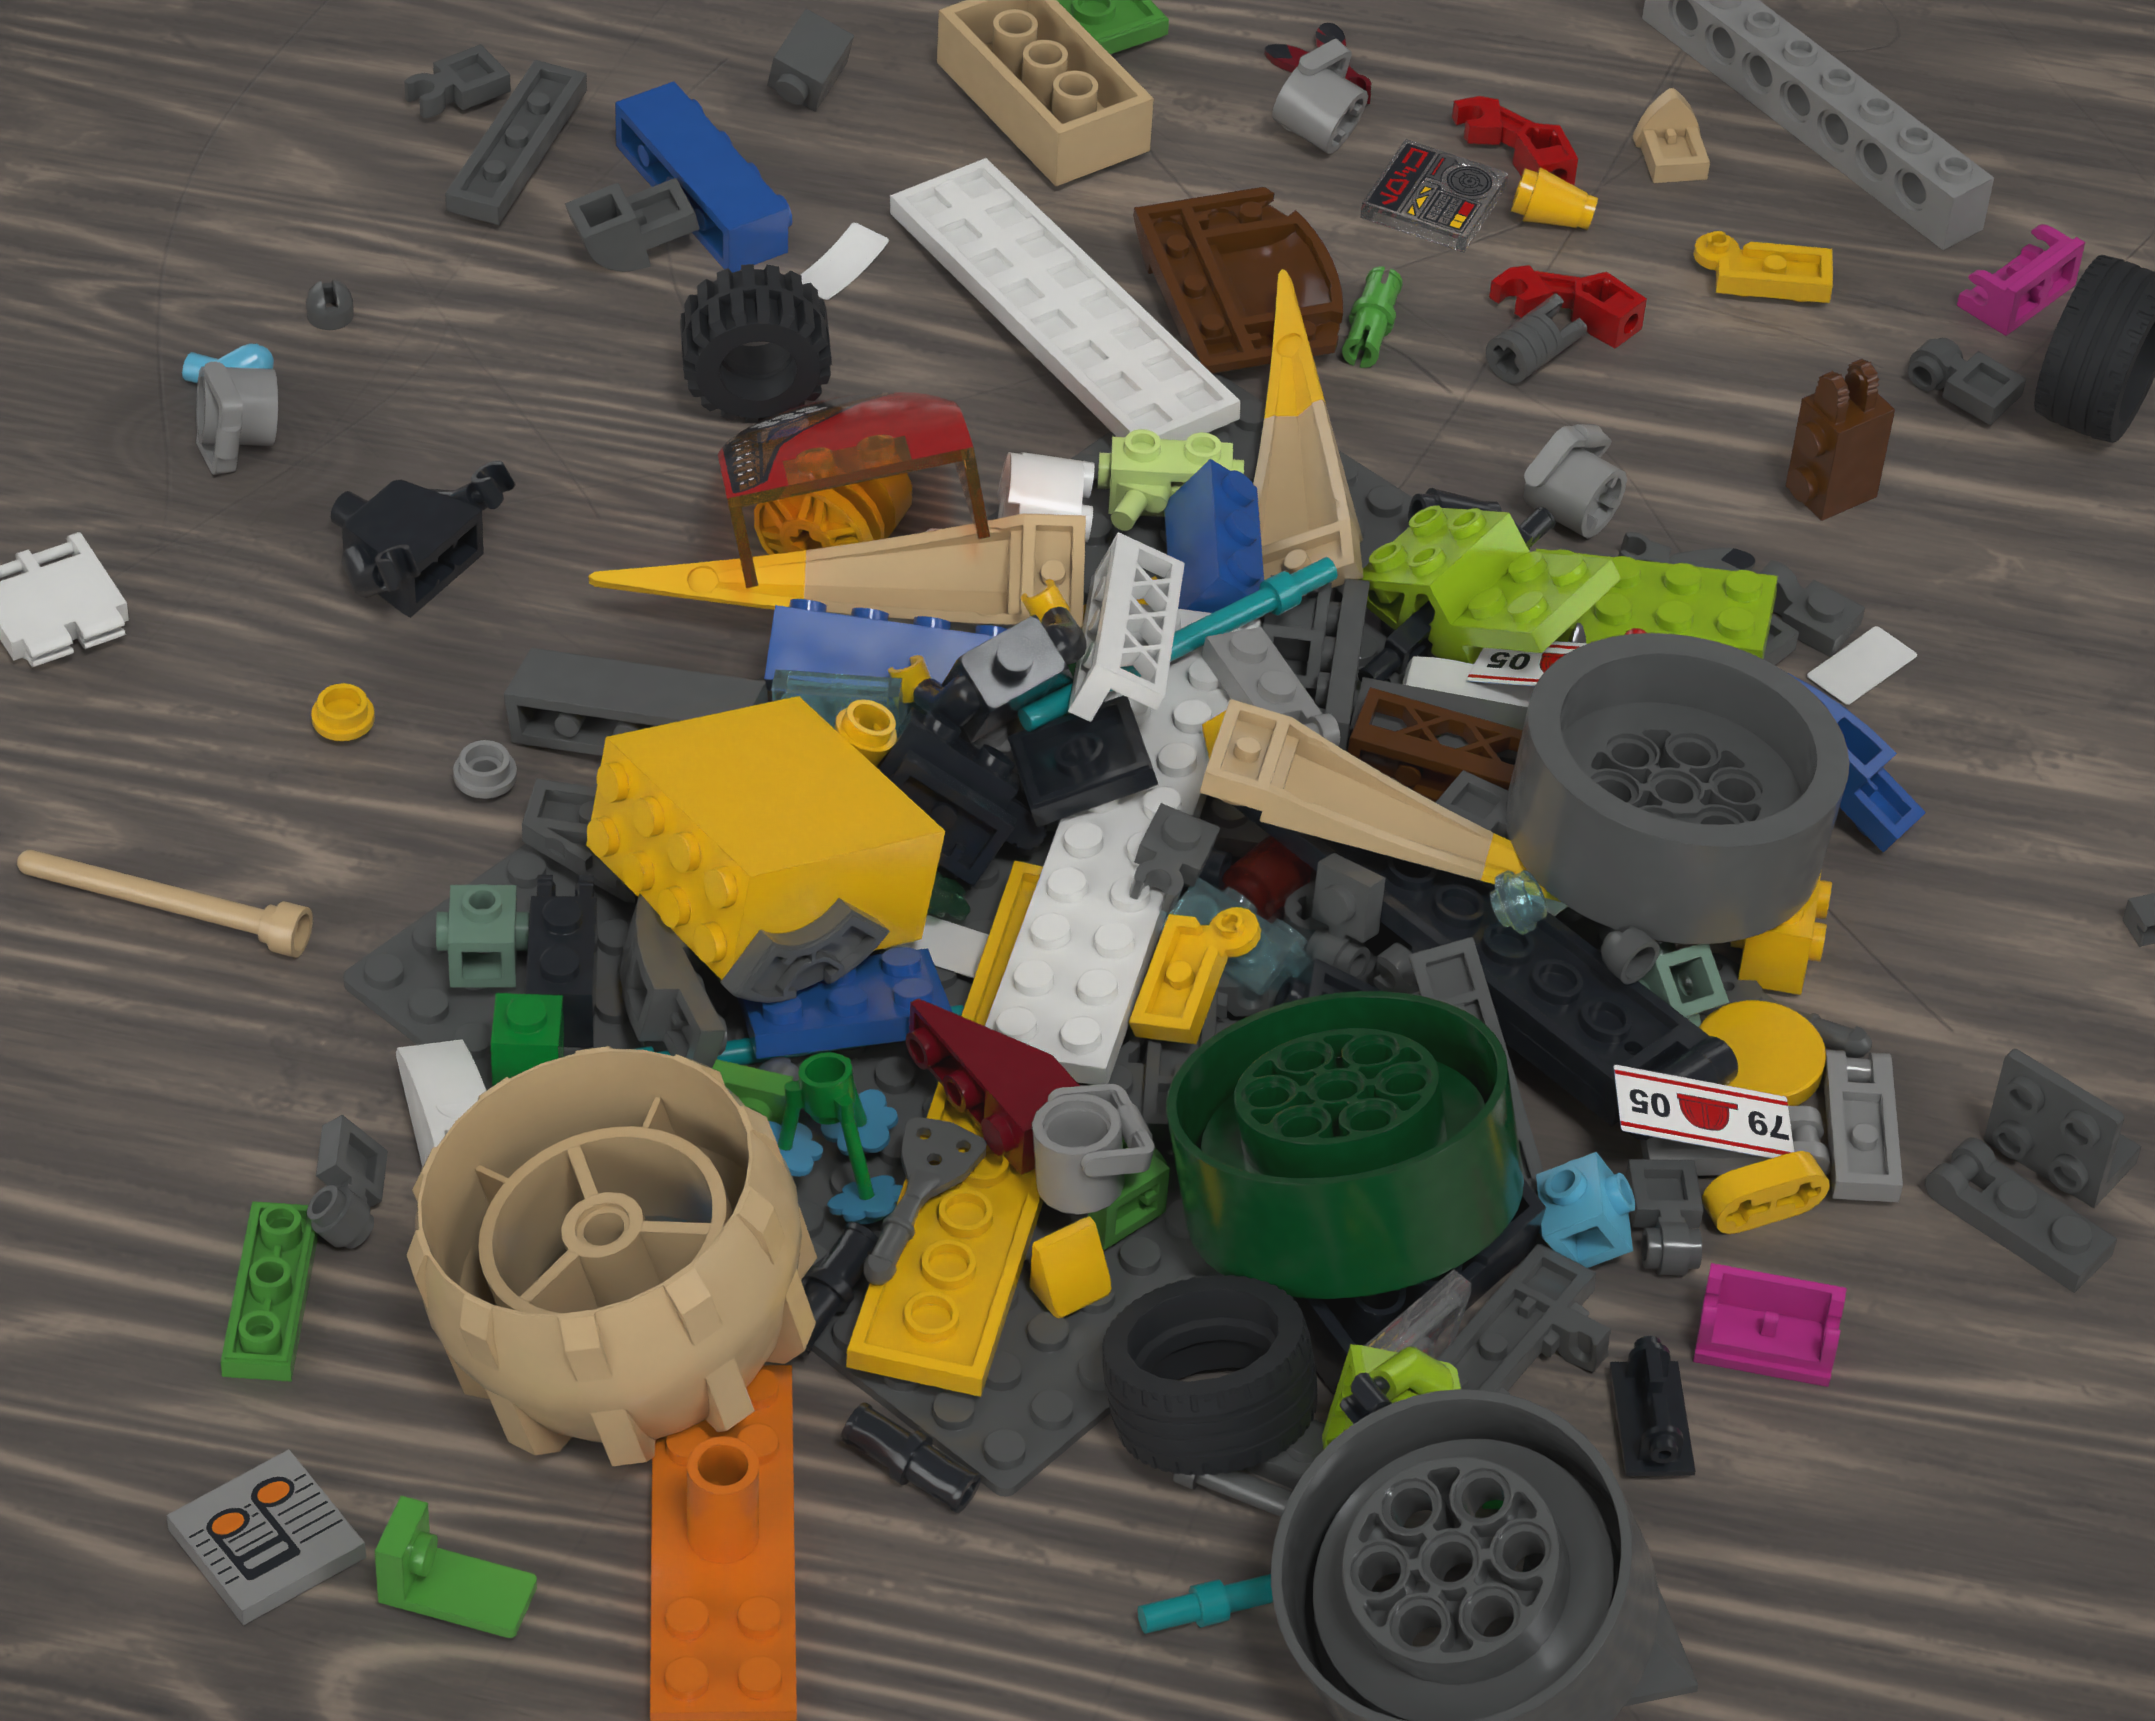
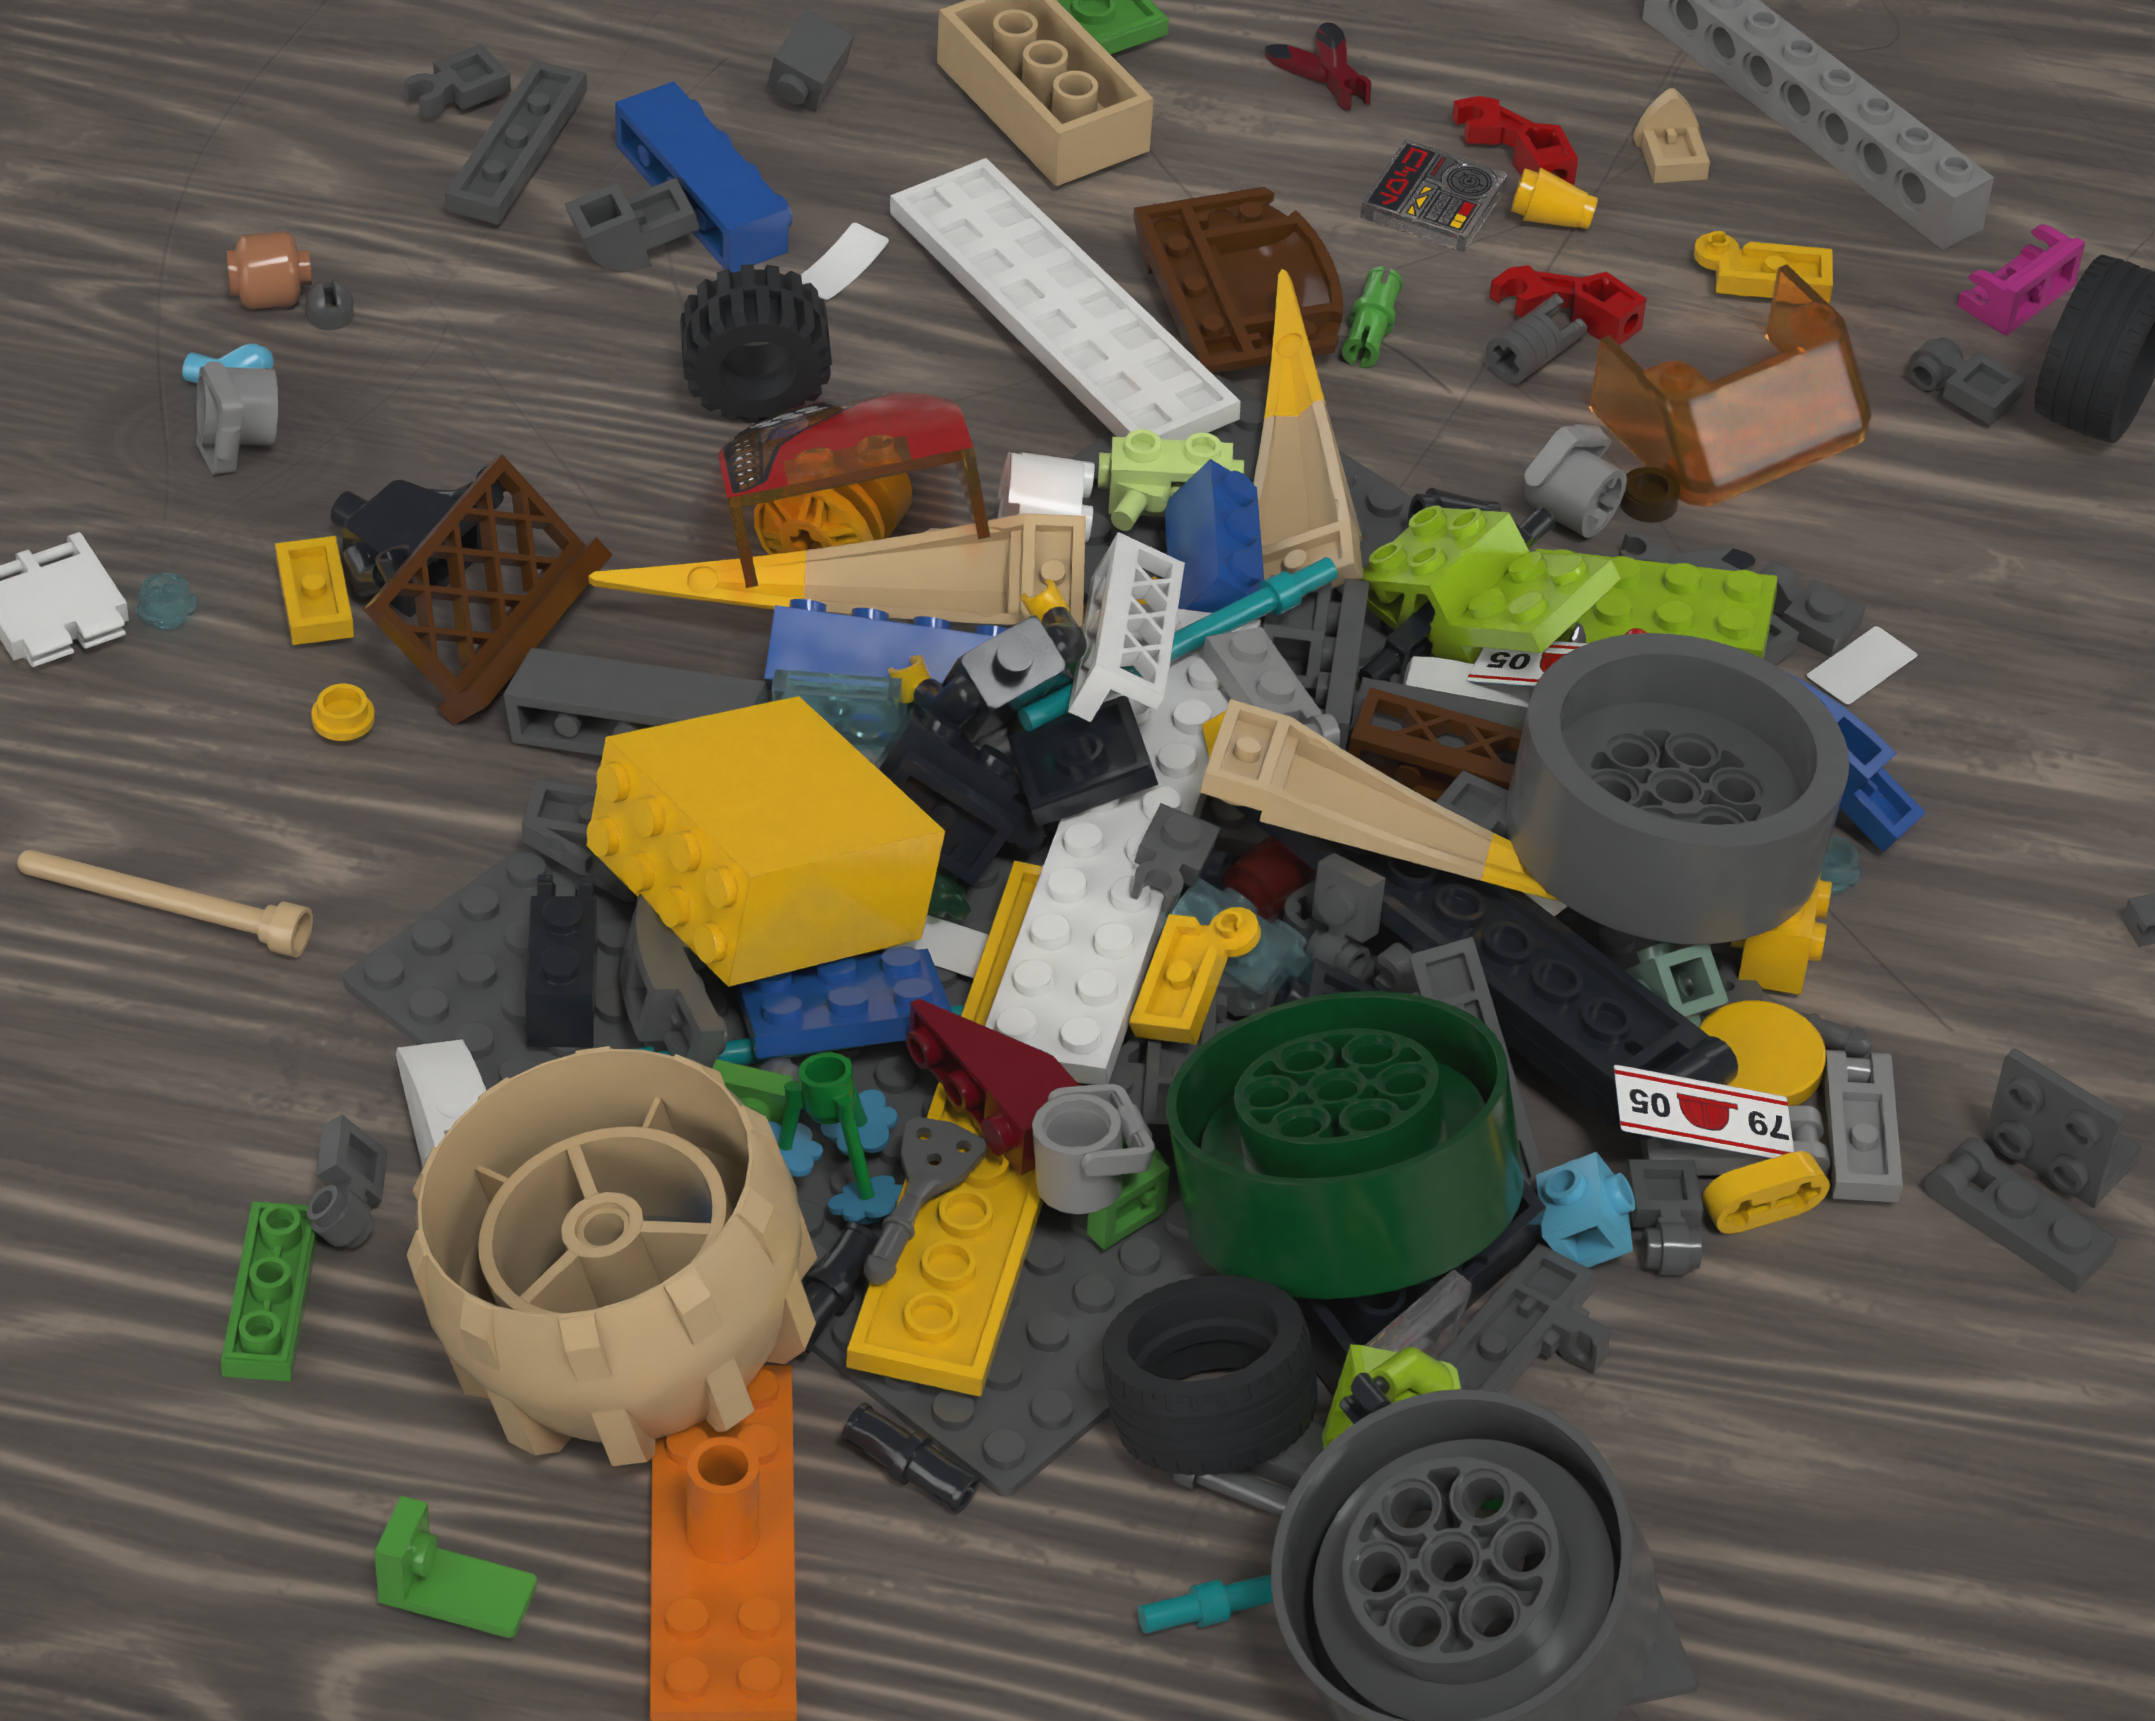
(165, 600): none -> clear light blue plate
(266, 1536): light grey tile -> none
(268, 270): none -> nougat head
(314, 590): none -> yellow plate
(479, 922): sand green brick -> none
(485, 770): light grey plate -> none
(513, 632): none -> reddish brown fence
(525, 1033): green brick -> none
(787, 962): dark grey tile -> none
(868, 728): yellow cone -> none
(1070, 1268): yellow slope -> none
(1320, 100): light grey piece -> none
(1518, 901): clear light blue plate -> none
(1629, 953): dark grey hinge -> none
(1650, 495): none -> dark brown tile
(1651, 1412): black hinge -> none
(1747, 424): none -> clear orange windscreen
(1769, 1324): dark pink hinge -> none
(1840, 442): reddish brown hinge -> none
(1841, 865): none -> clear light blue plate

